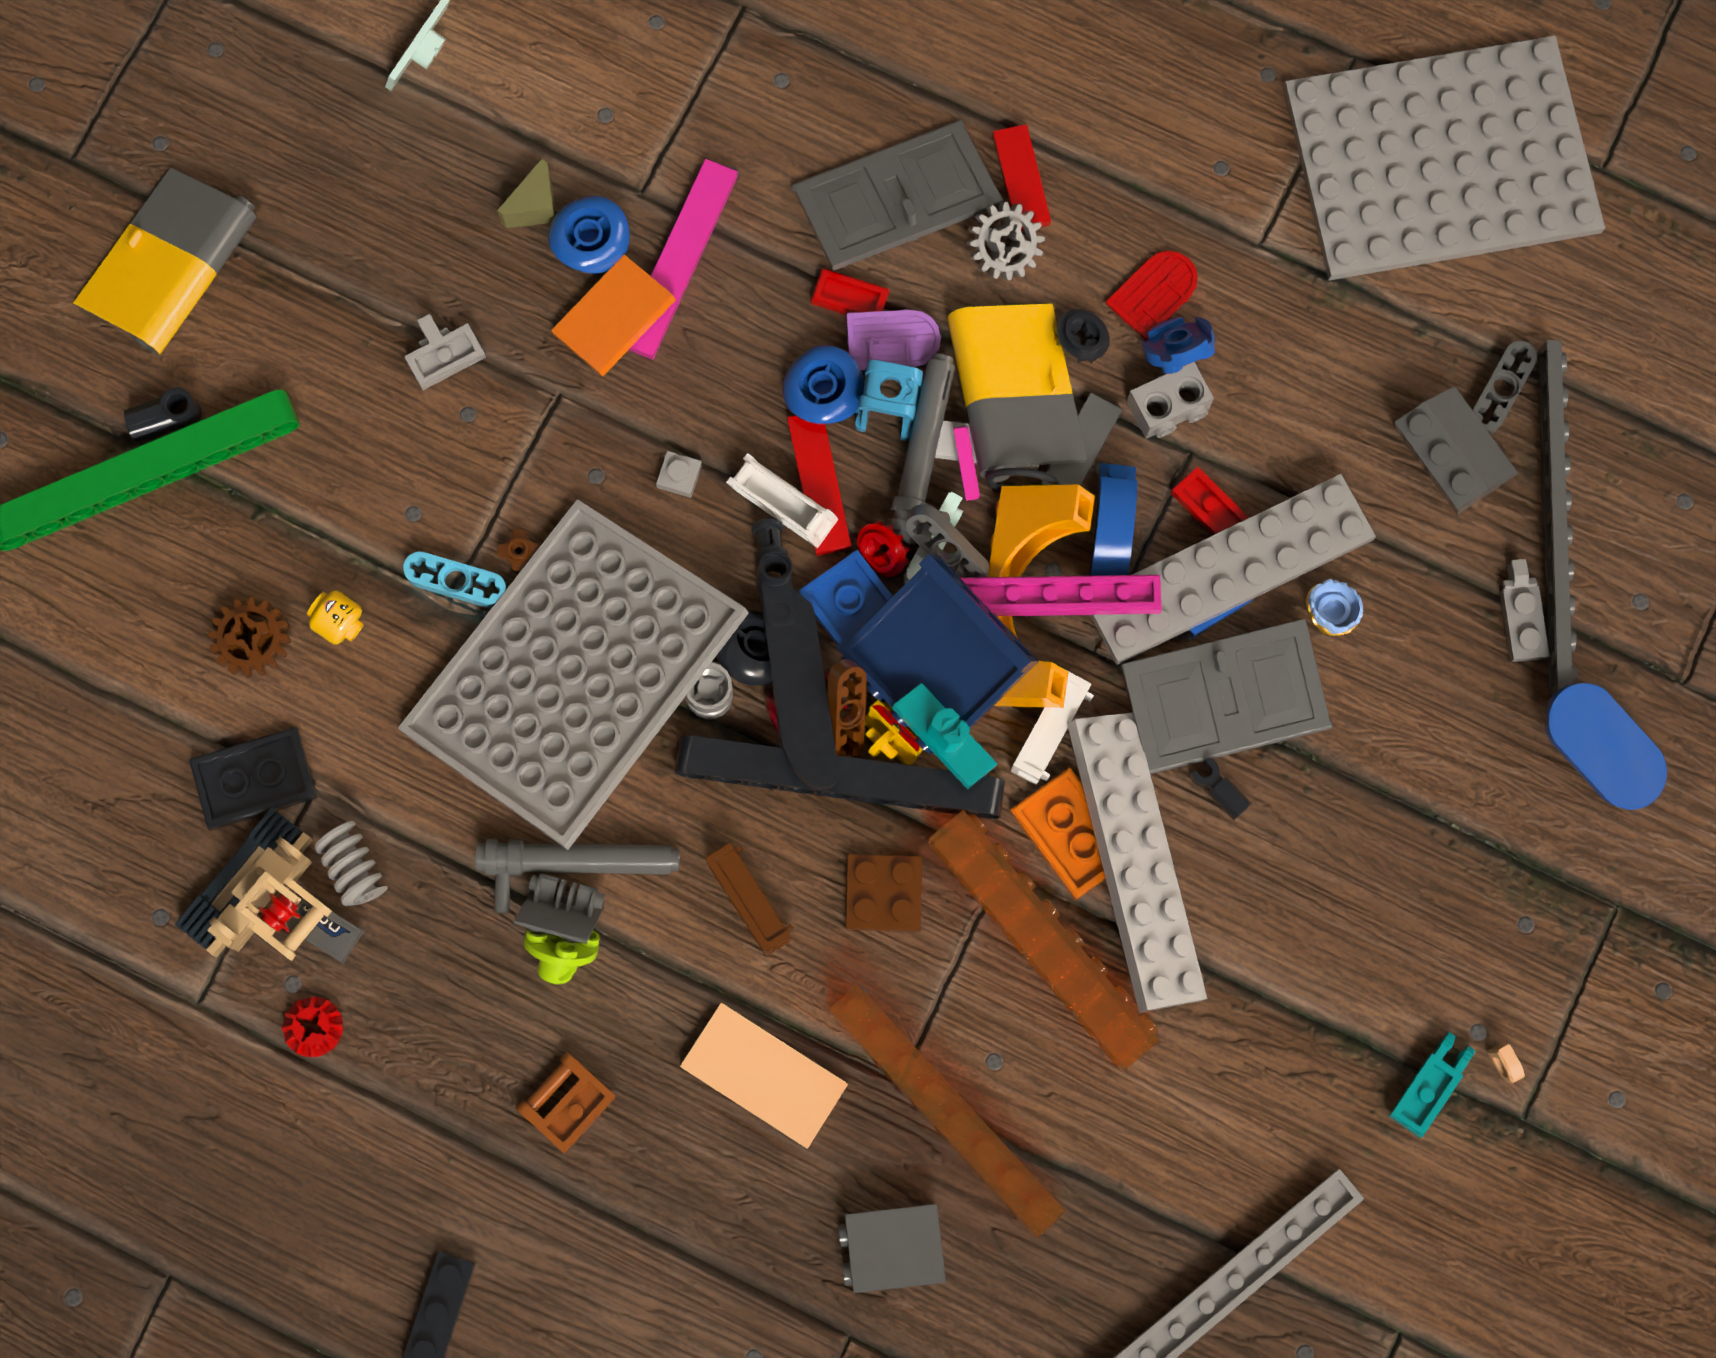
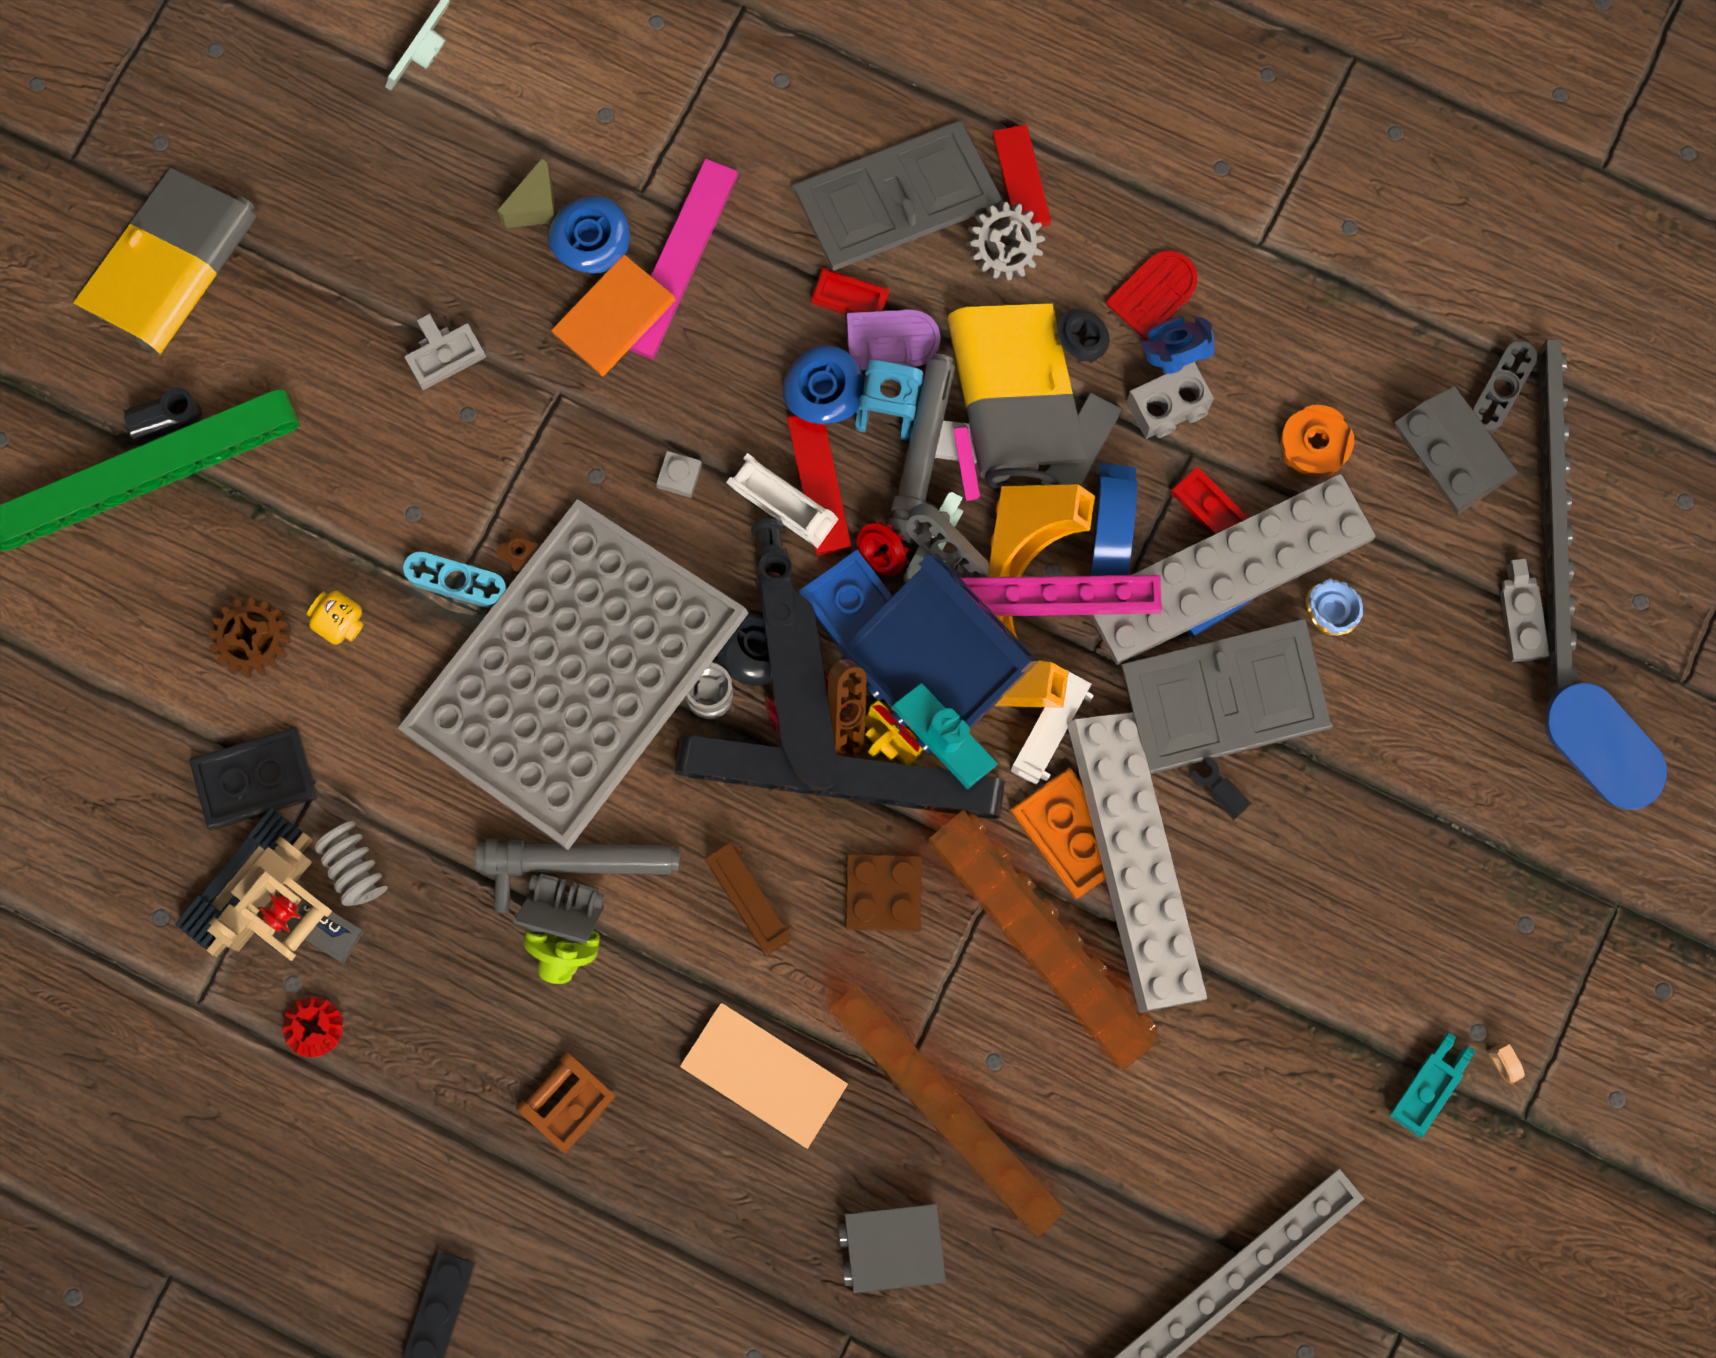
(1334, 431): none -> orange plate
(1443, 157): light grey plate -> none

